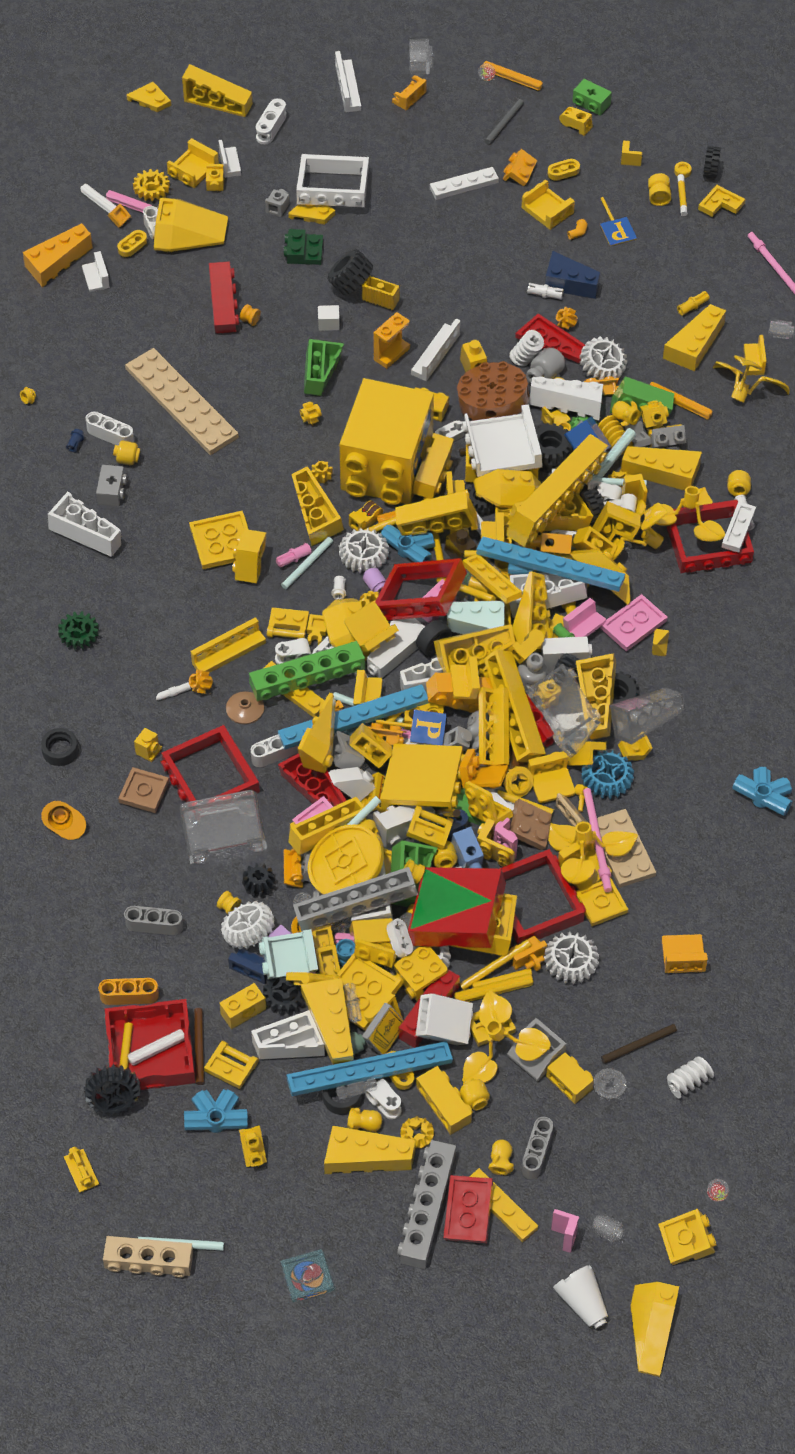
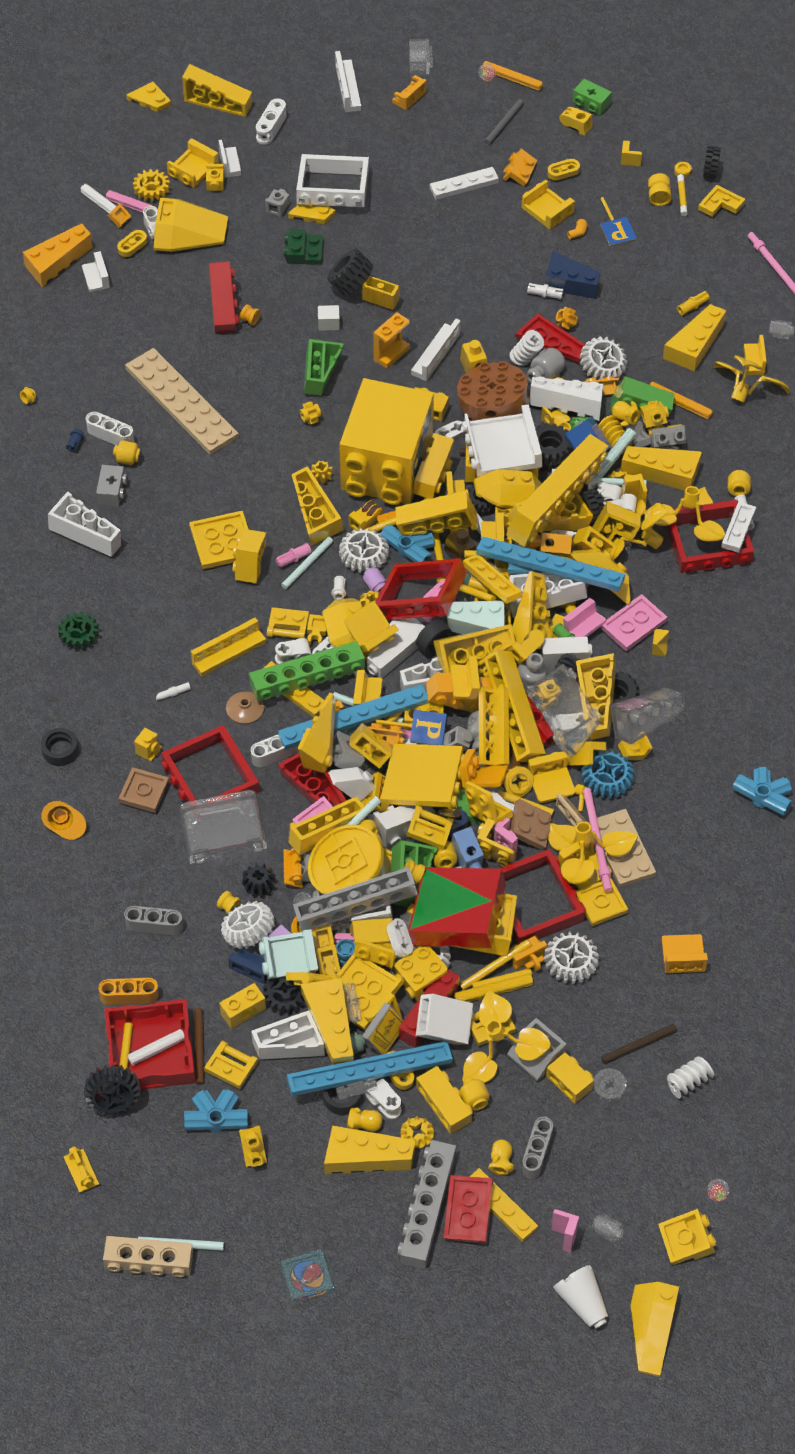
(200, 681): light orange gear -> none

